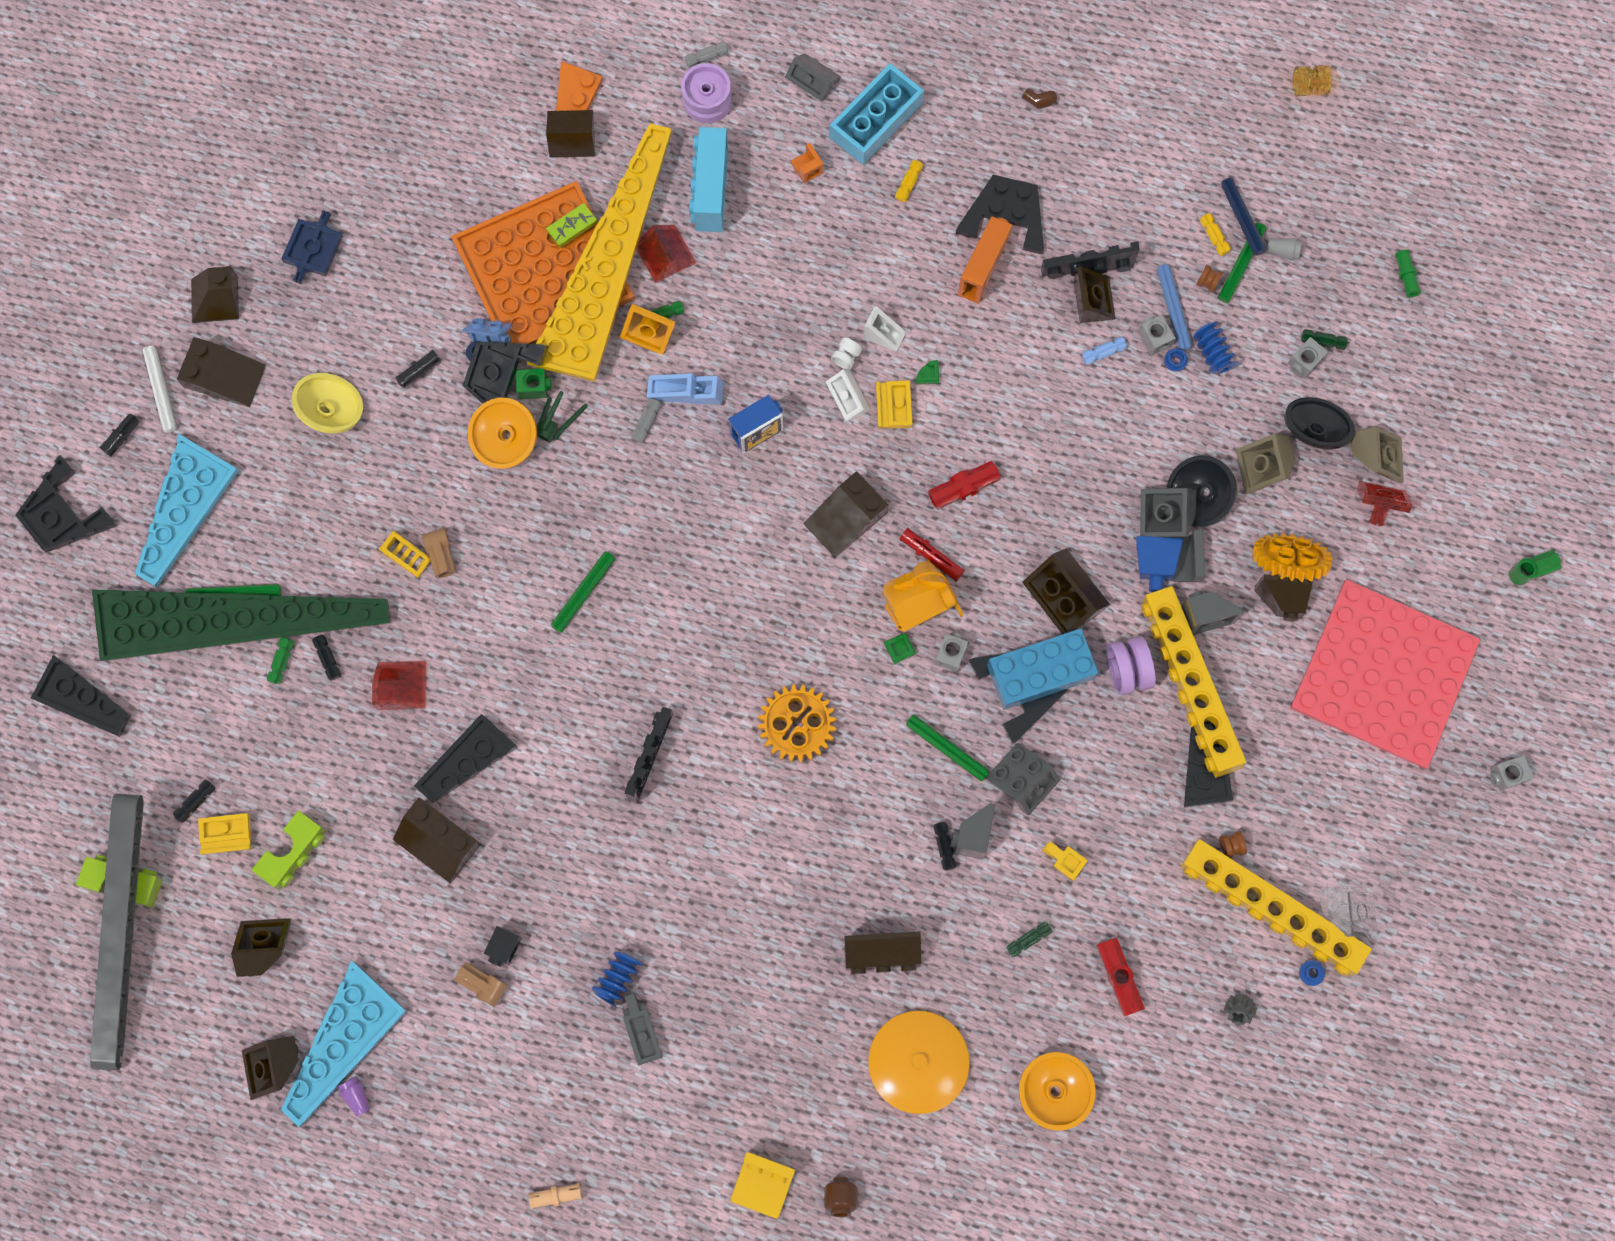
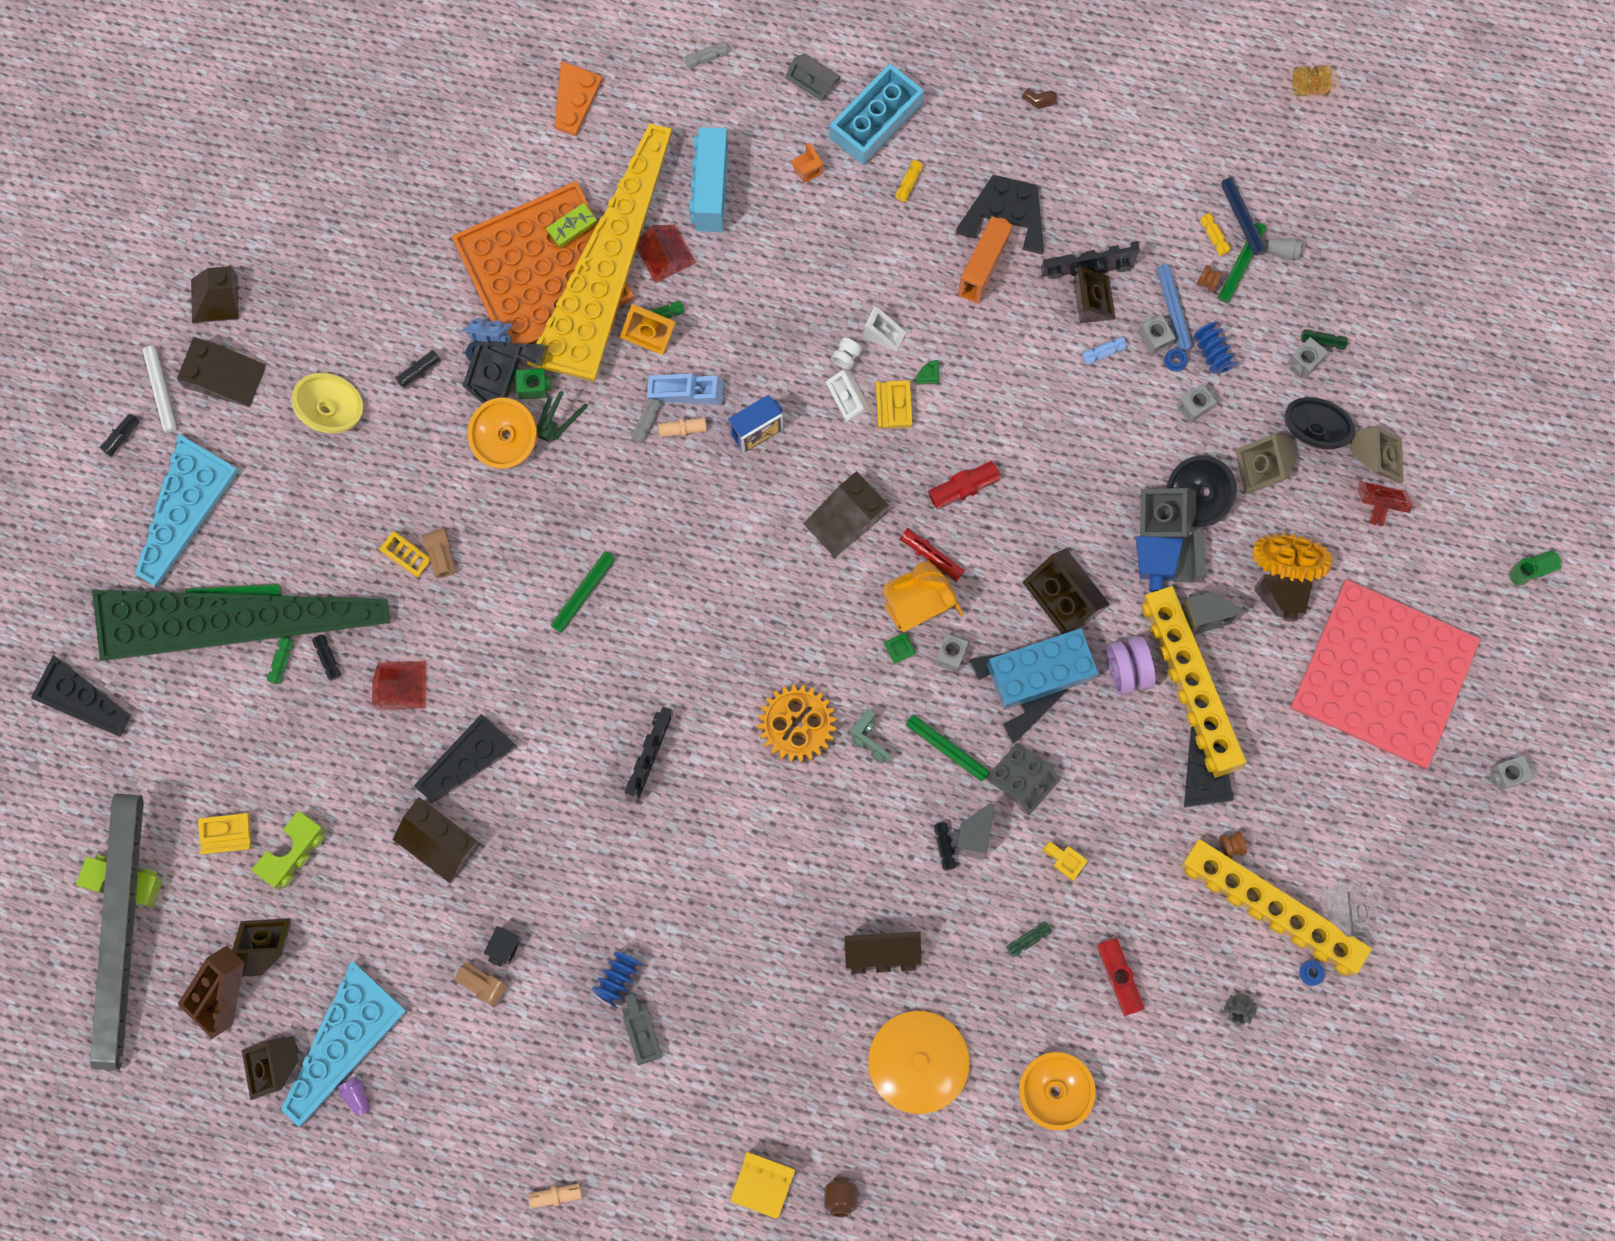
(52, 519): black wing -> none
(194, 800): black axle -> none
(214, 992): none -> reddish brown wedge
(312, 247): dark blue plate -> none
(570, 133): dark brown slope -> none
(682, 427): none -> light nougat pin
(706, 93): lavender wheel -> none
(866, 724): none -> sand green bracket
(1190, 410): none -> light grey brick
(1407, 273): green pin -> none

